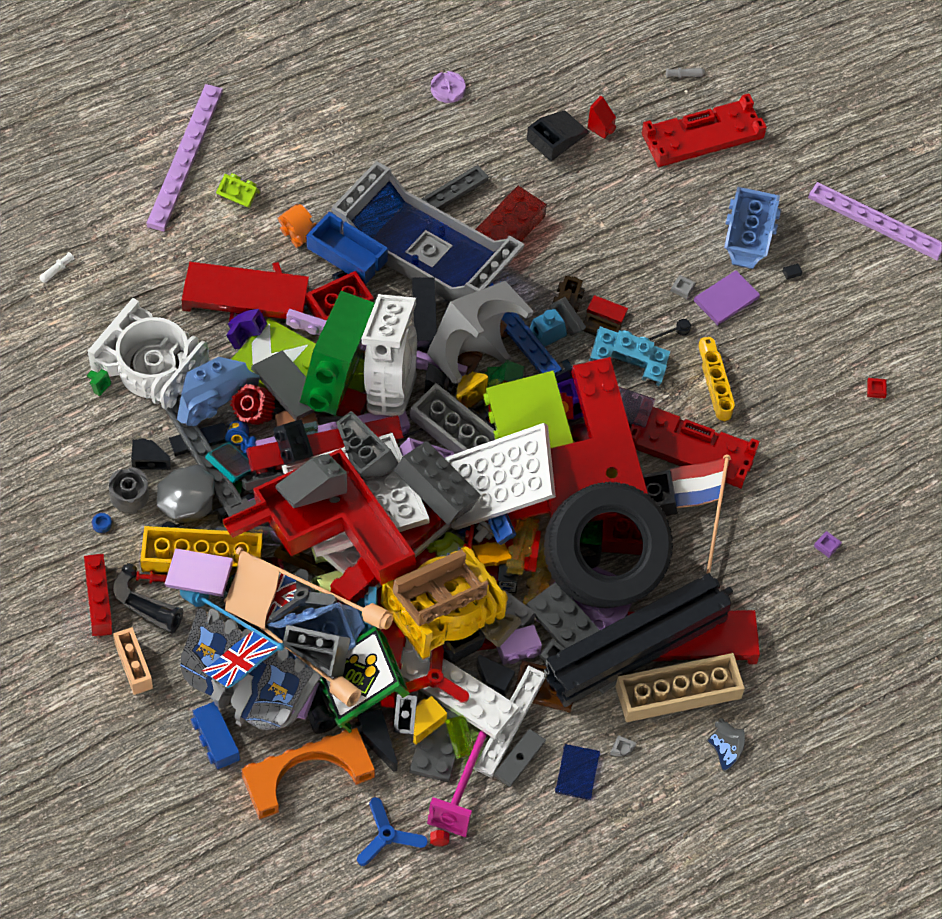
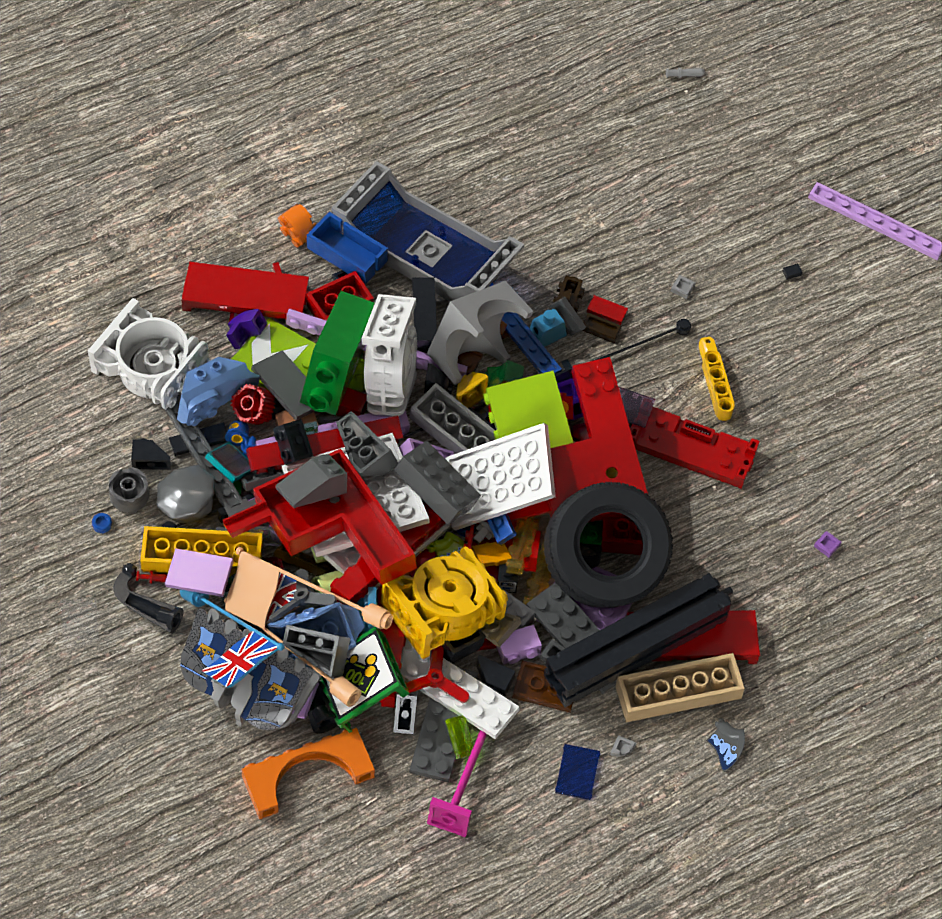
(60, 264): white piece -> none
(98, 595): red brick -> none
(99, 381): green tile -> none
(133, 661): light nougat brick -> none
(184, 158): lavender plate -> none
(215, 735): blue brick -> none
(236, 190): lime bracket -> none
(376, 736): black slope -> none
(384, 827): blue piece -> none
(428, 718): yellow slope -> none
(432, 580): medium nougat window -> none
(439, 838): red tile -> none
(448, 87): lavender tile -> none
(456, 188): dark grey plate -> none
(514, 216): clear red brick -> none
(523, 697): white tile -> none
(525, 749): dark grey tile -> none
(555, 134): black slope -> none
(601, 118): red slope -> none
(633, 350): medium azure bracket -> none
(661, 489): black brick -> none
(701, 485): flag -> none
(704, 132): red piece -> none
(726, 297): medium lavender tile -> none
(751, 226): medium blue slope -> none
(876, 388): red tile -> none

